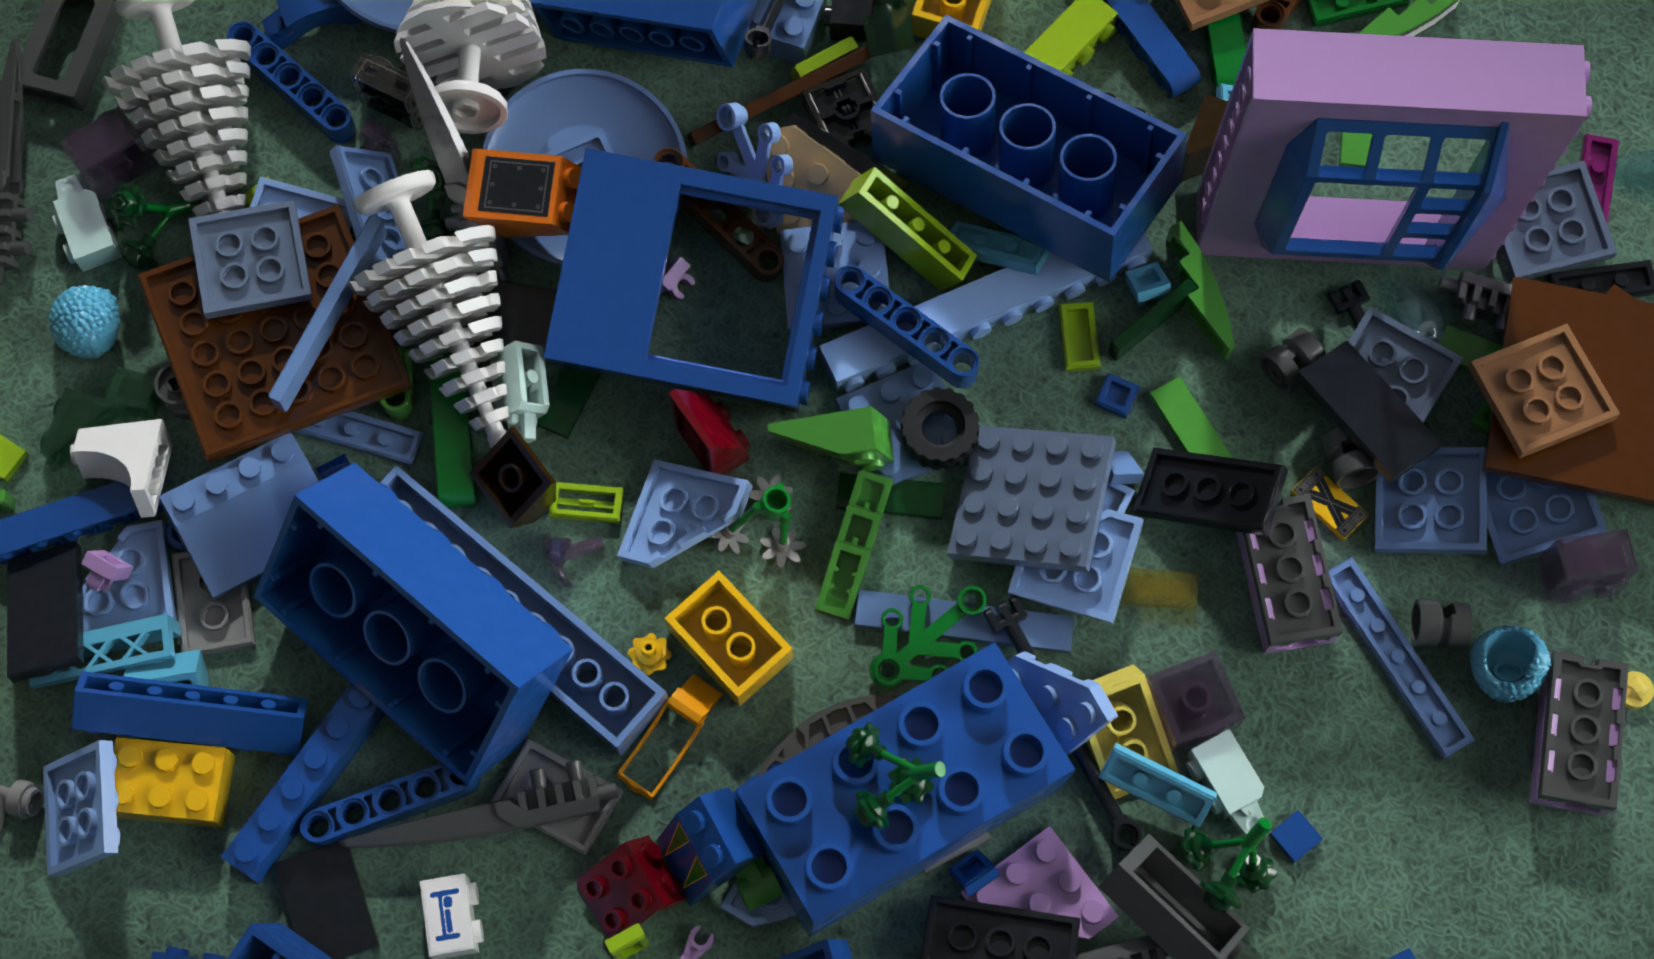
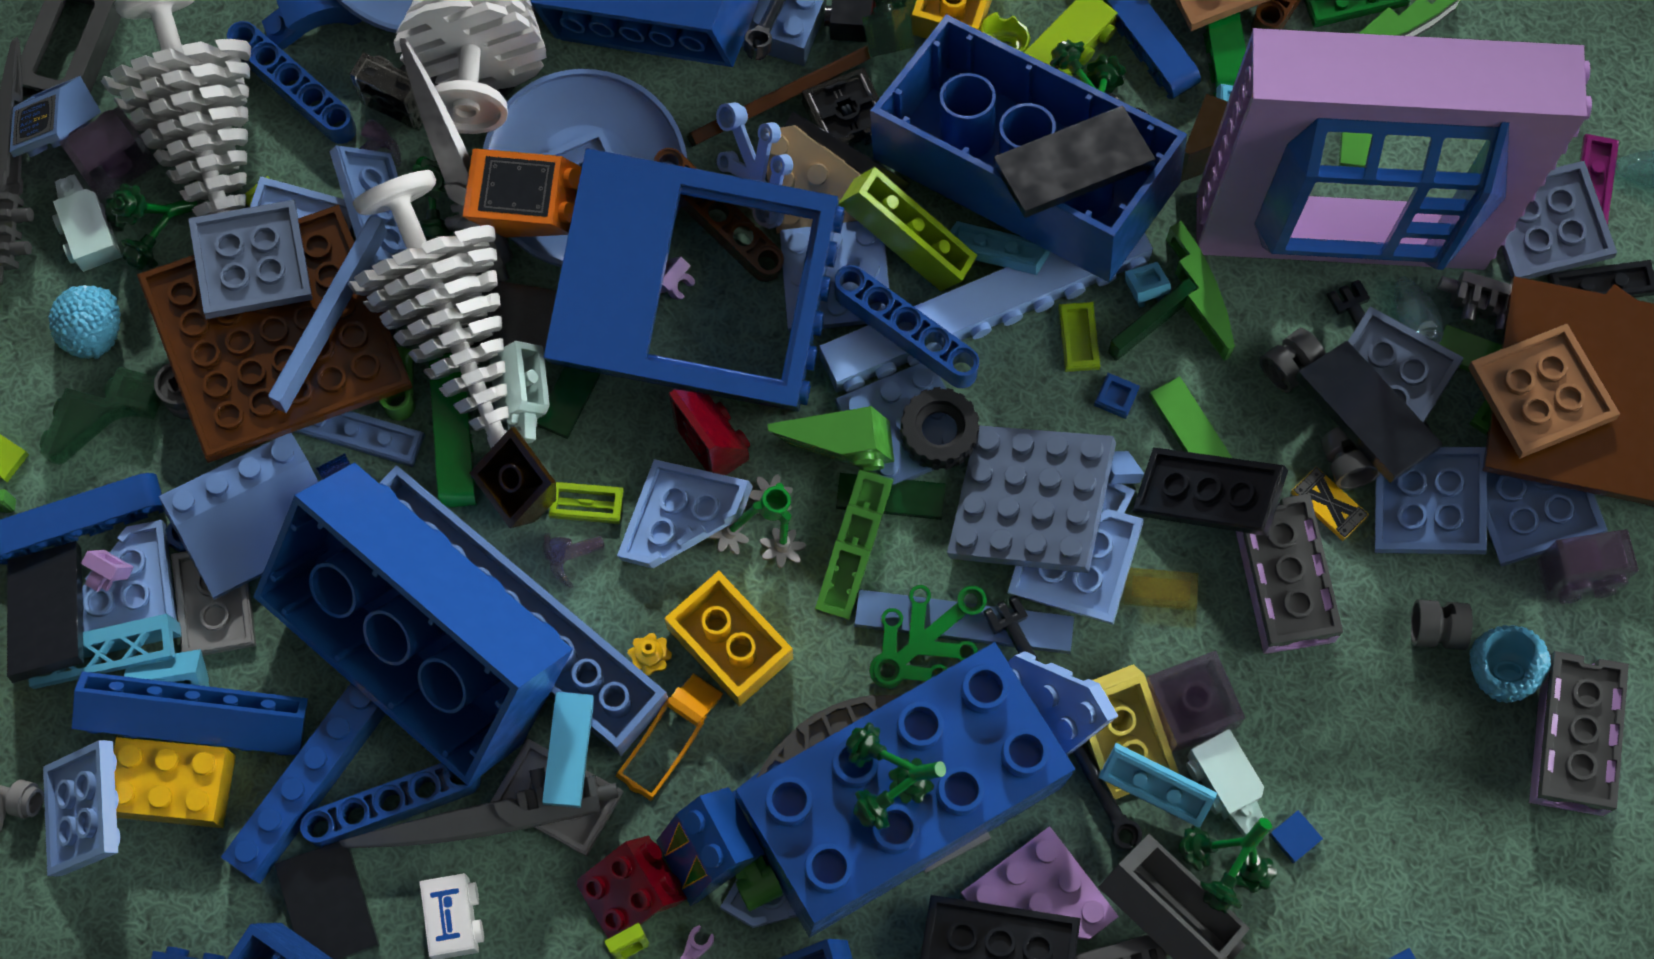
(51, 117): none -> medium blue slope
(128, 454): white arch -> none
(568, 749): none -> medium azure tile
(823, 58): lime tile -> none
(973, 872): blue tile -> none
(1007, 30): none -> lime hair
(1074, 161): none -> black tile
(1103, 72): none -> dark green plant
(1398, 659): medium blue tile -> none
(1639, 690): light yellow tile -> none

